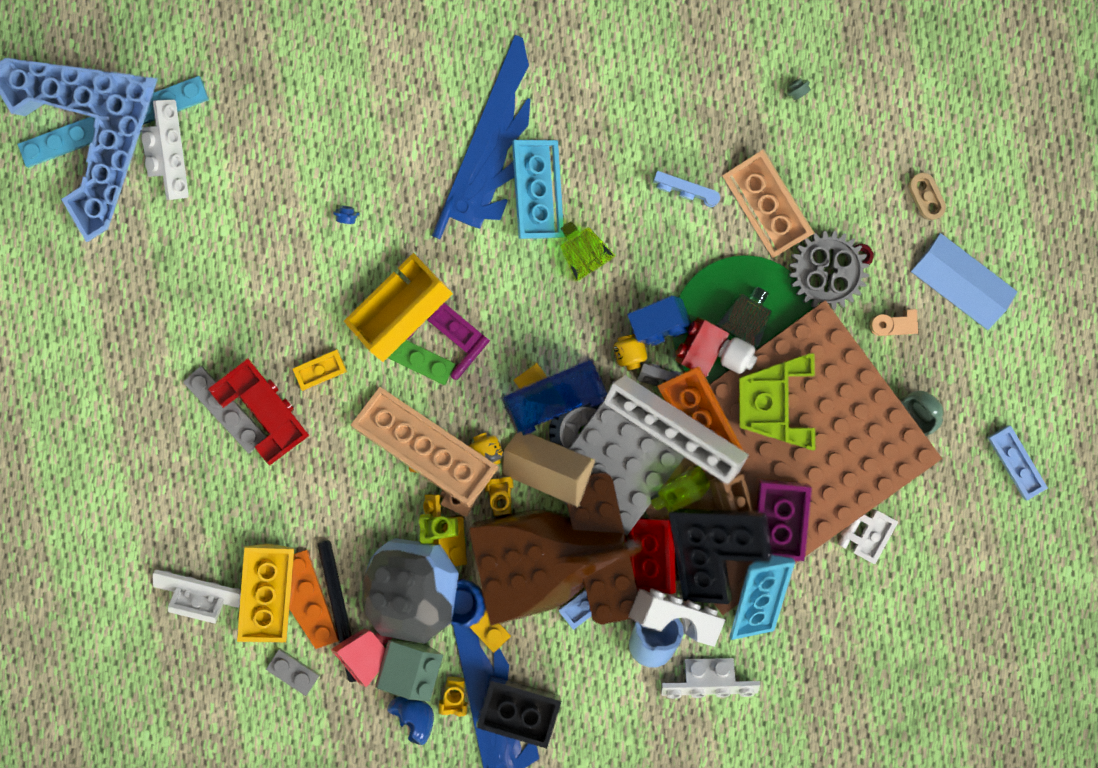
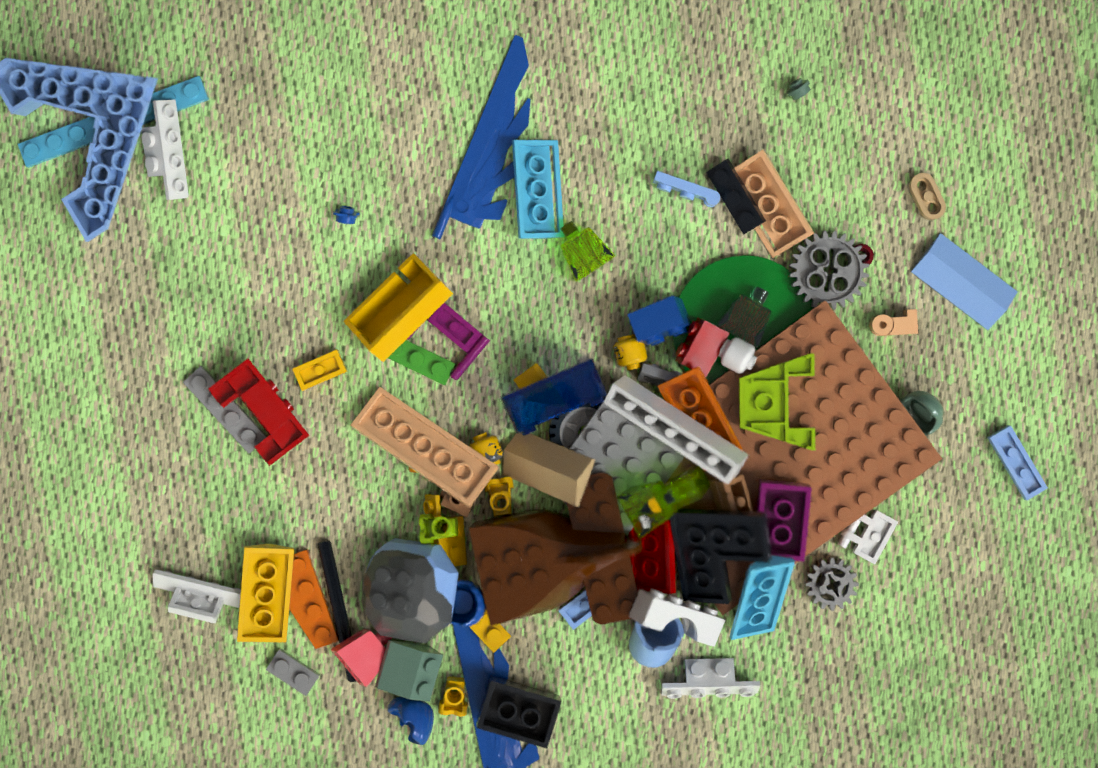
(649, 505): none -> clear neon green torso
(736, 196): none -> black plate
(821, 587): none -> light grey gear

